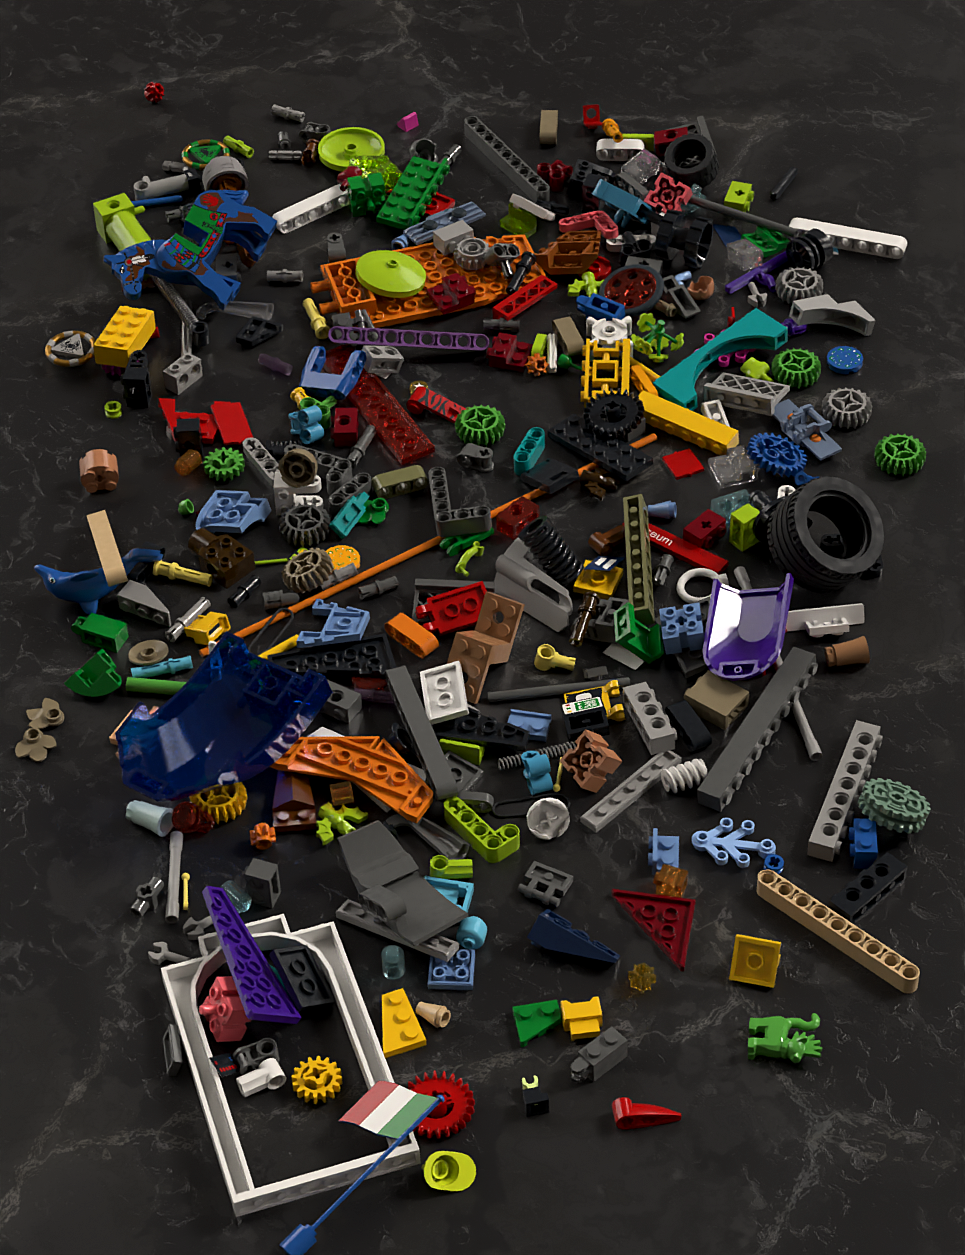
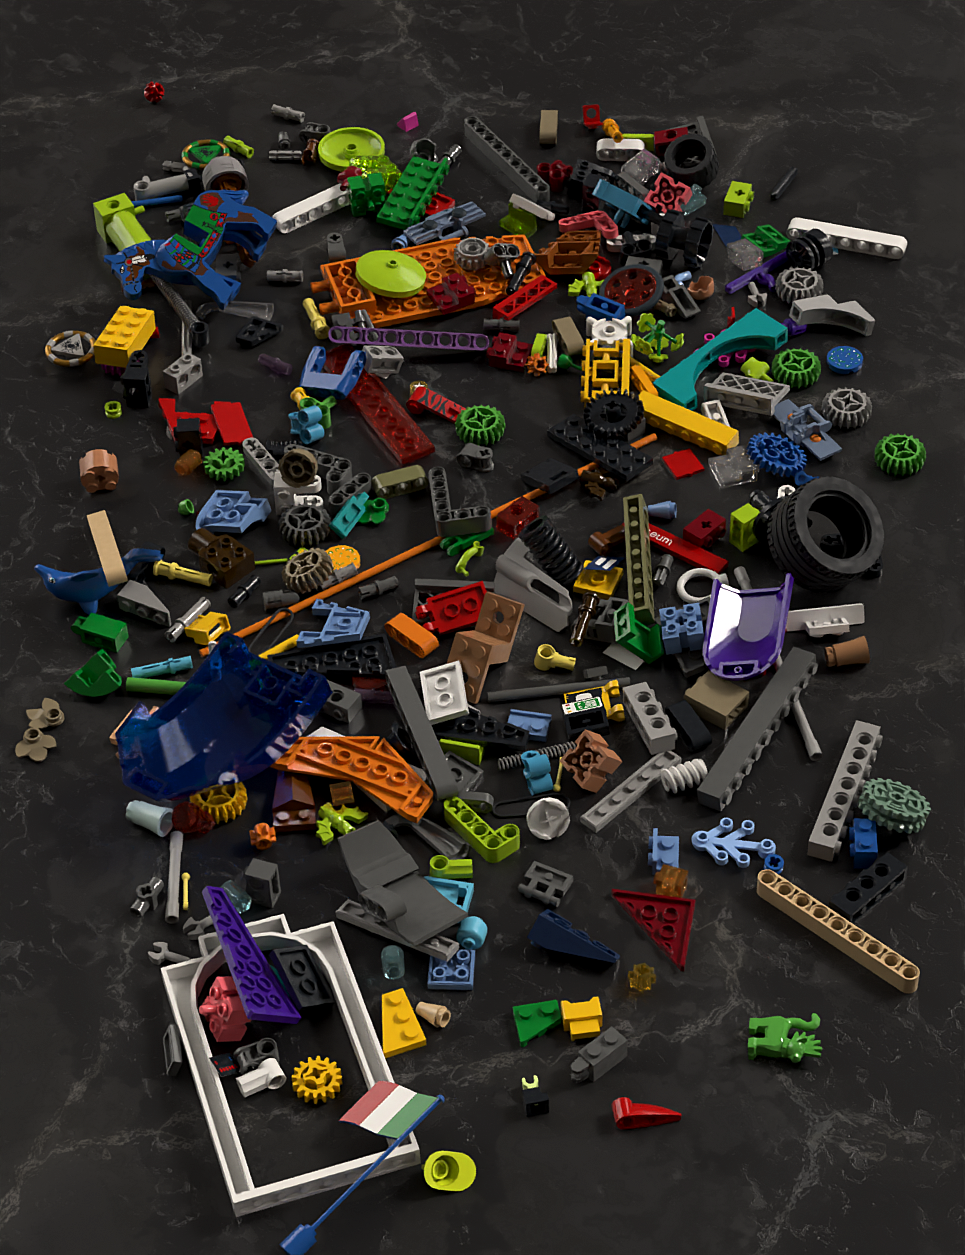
(148, 652): dark tan dish -> none
(345, 427): dark red brick -> none
(358, 451): dark grey pin -> none
(448, 237): light grey brick -> none
(457, 1097): red gear -> none
(529, 450): teal beam -> none
(729, 503): clear light blue brick -> none
(743, 216): dark grey piece -> none
(755, 960): yellow bracket -> none

